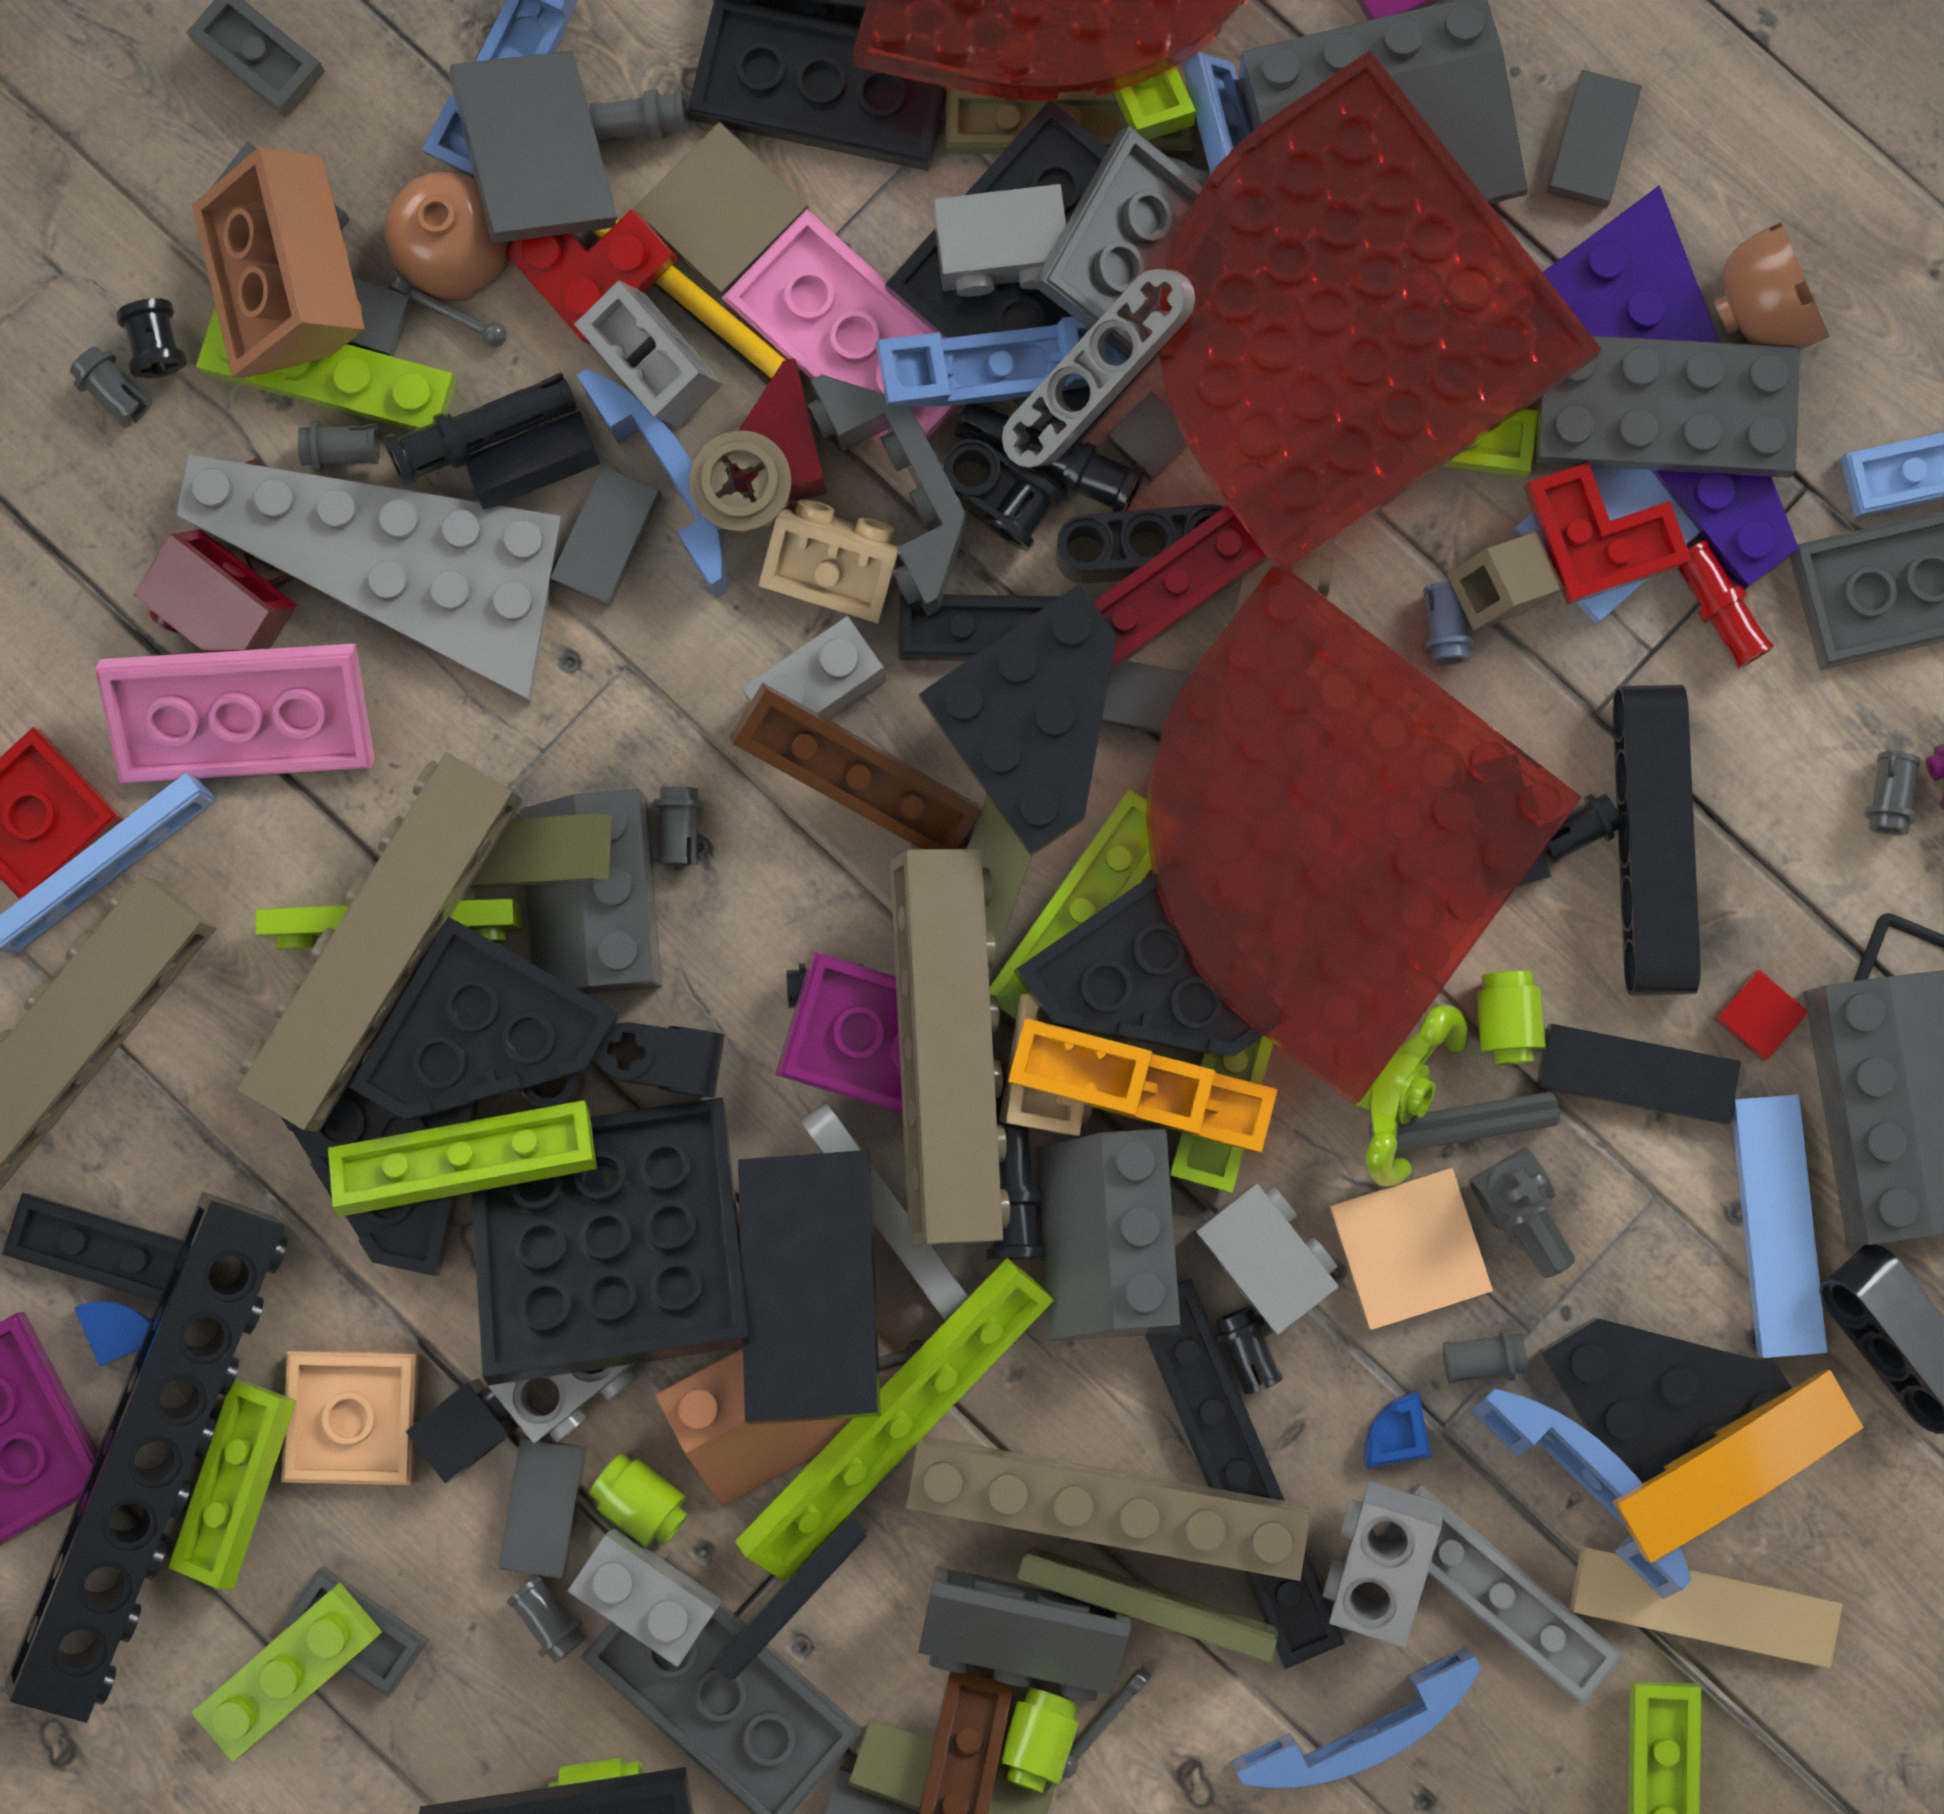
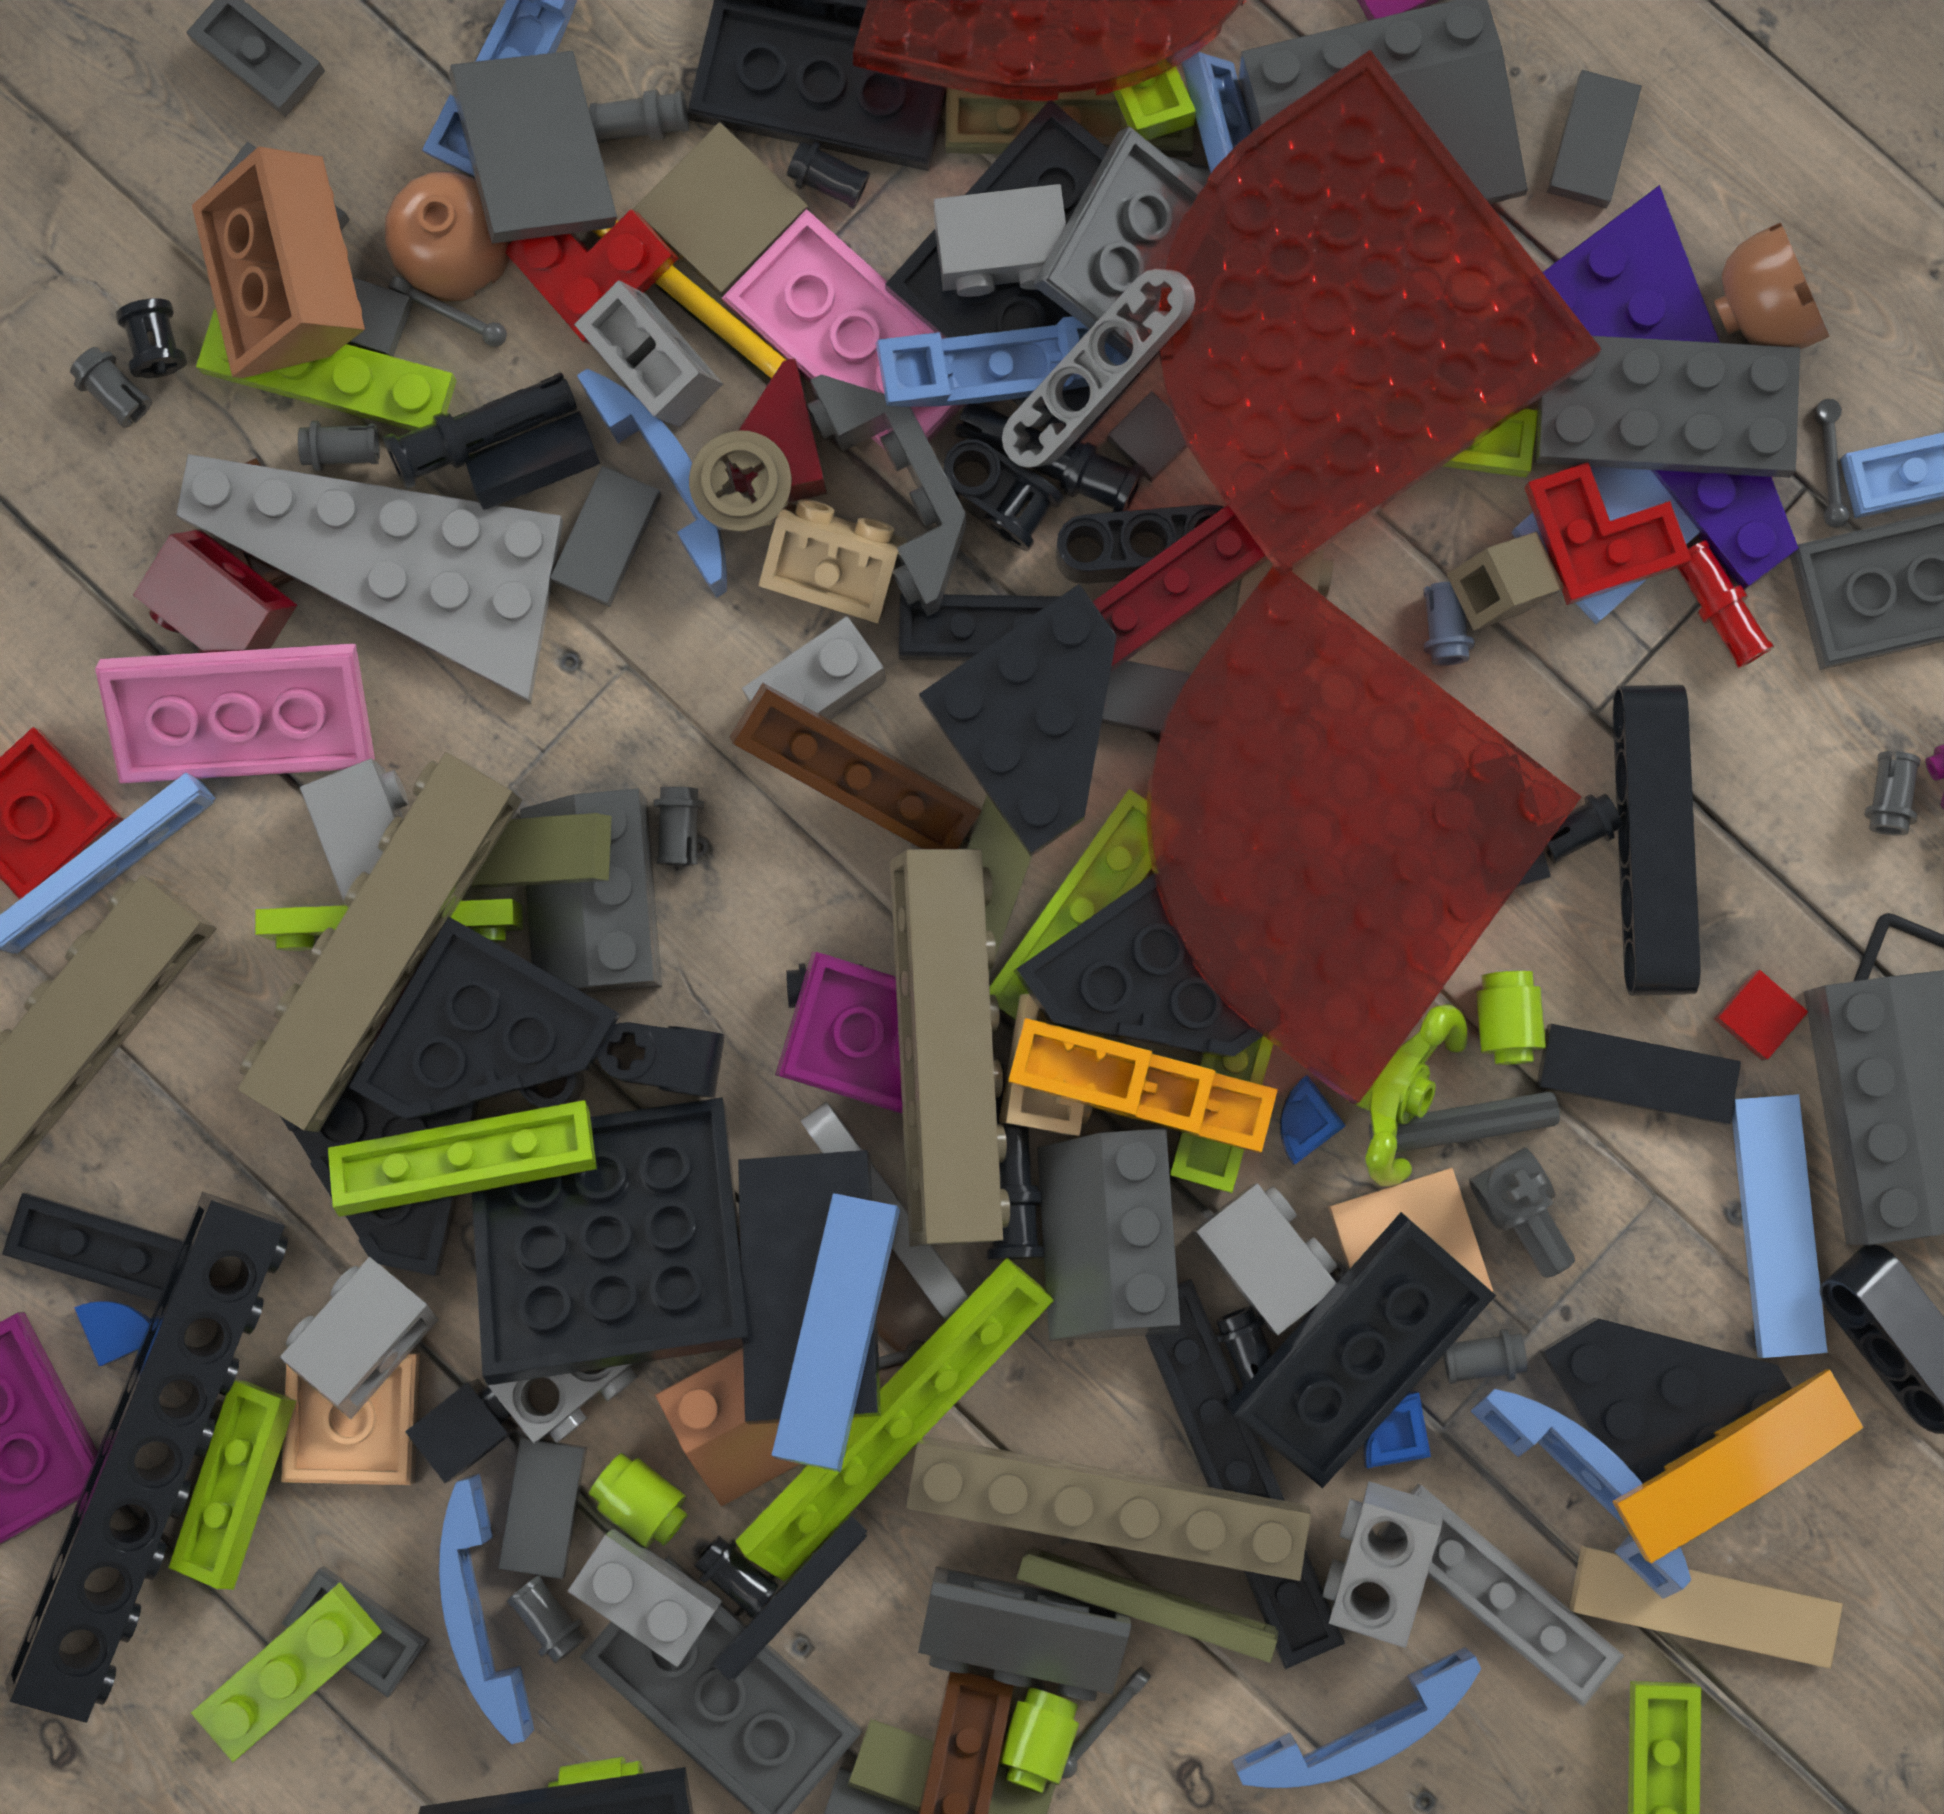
(351, 816): none -> light grey brick
(358, 1336): none -> light grey brick
(498, 1693): none -> medium blue slope
(735, 1575): none -> black pin
(827, 174): none -> black pin
(836, 1332): none -> medium blue tile
(1306, 1120): none -> blue tile
(1361, 1350): none -> black tile
(1826, 414): none -> dark grey hinge

